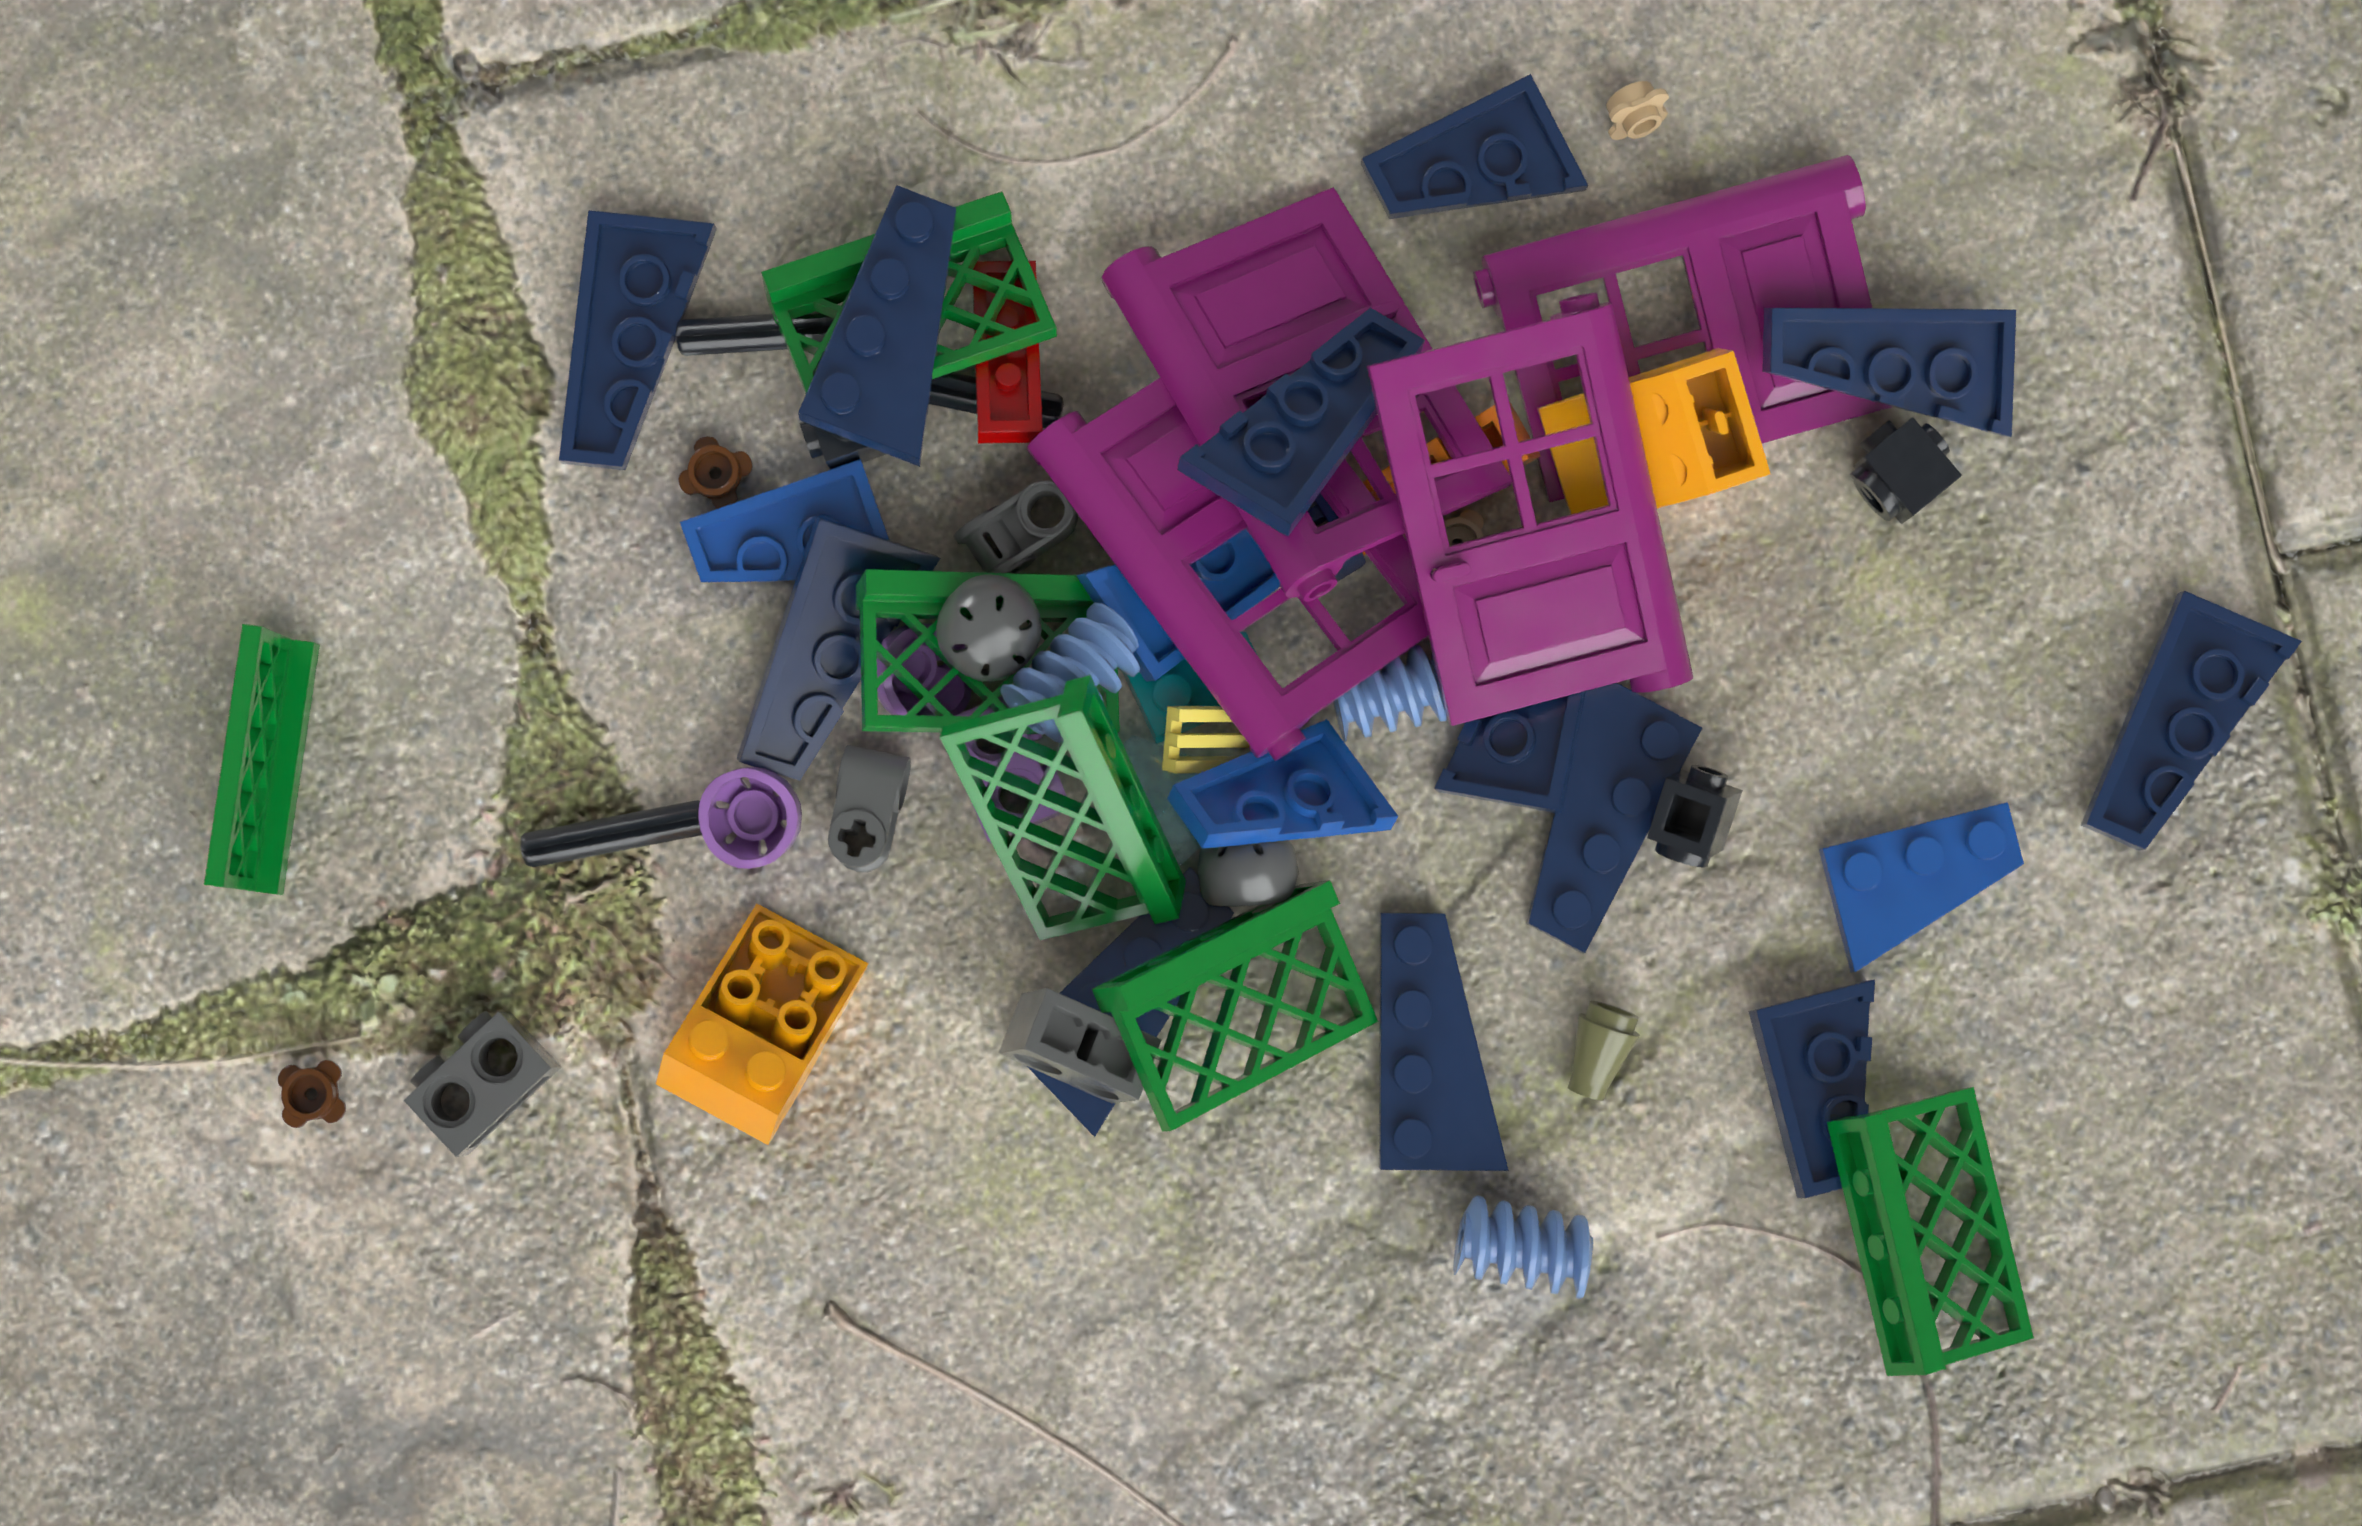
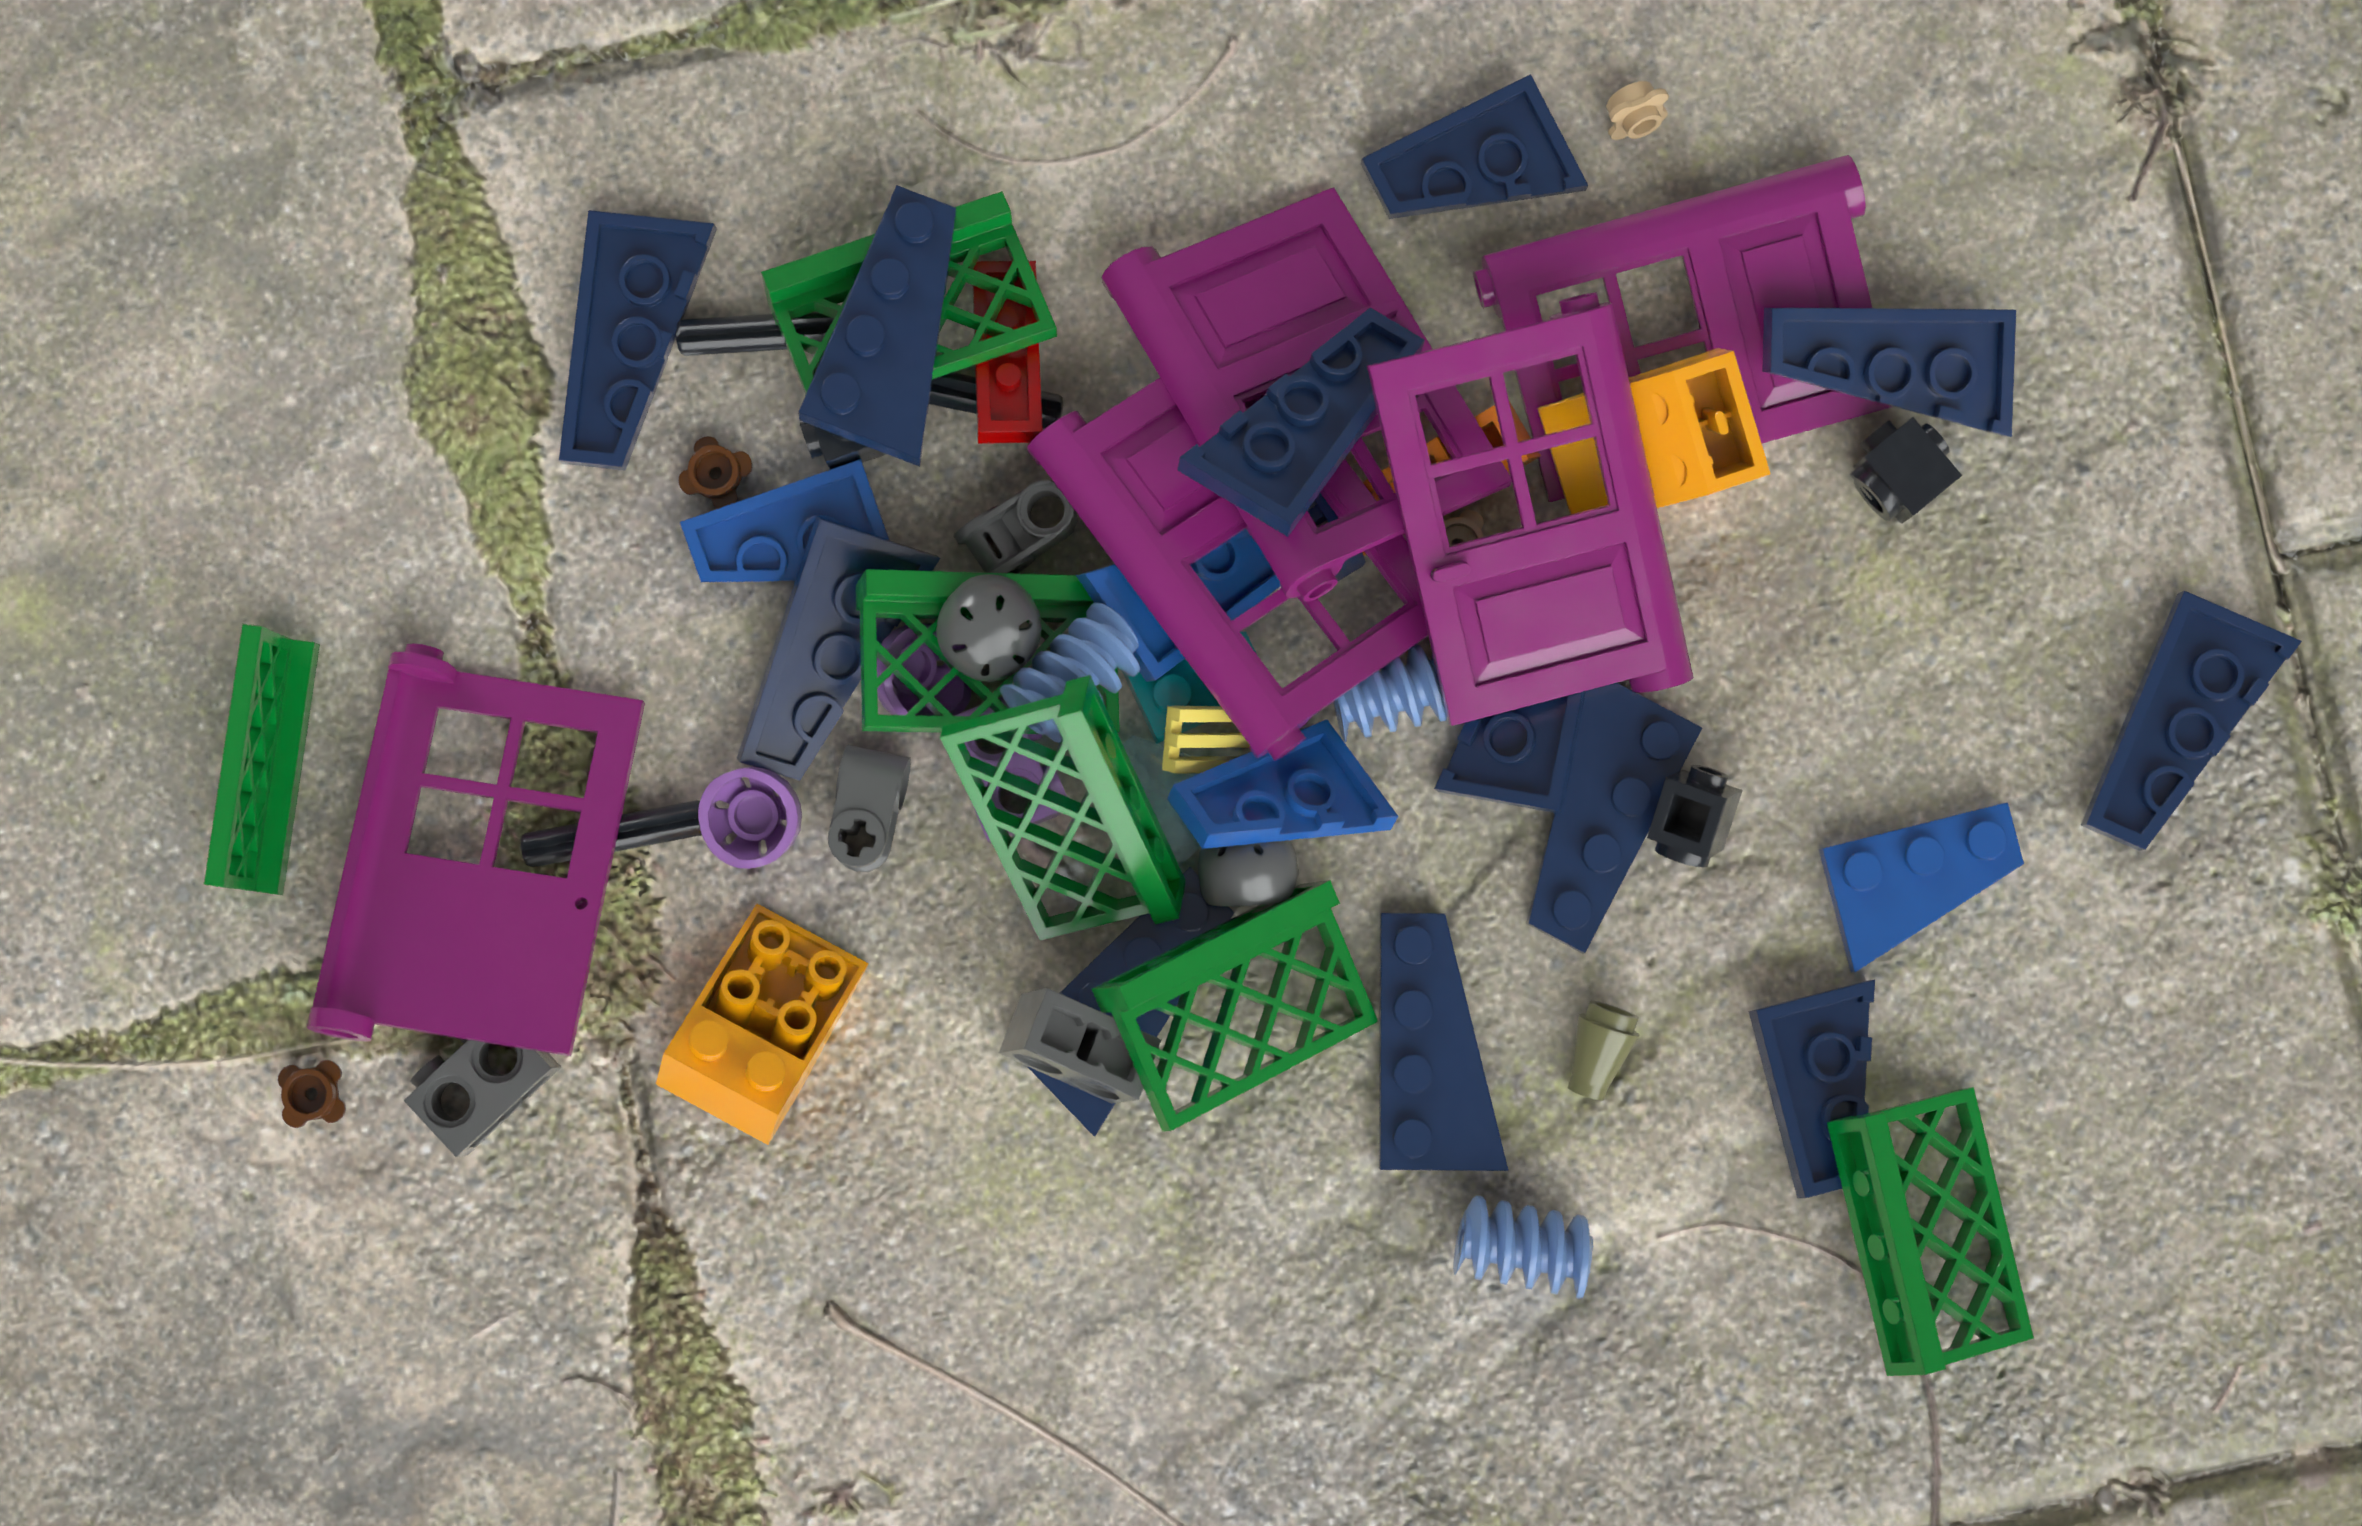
(459, 941): none -> magenta door

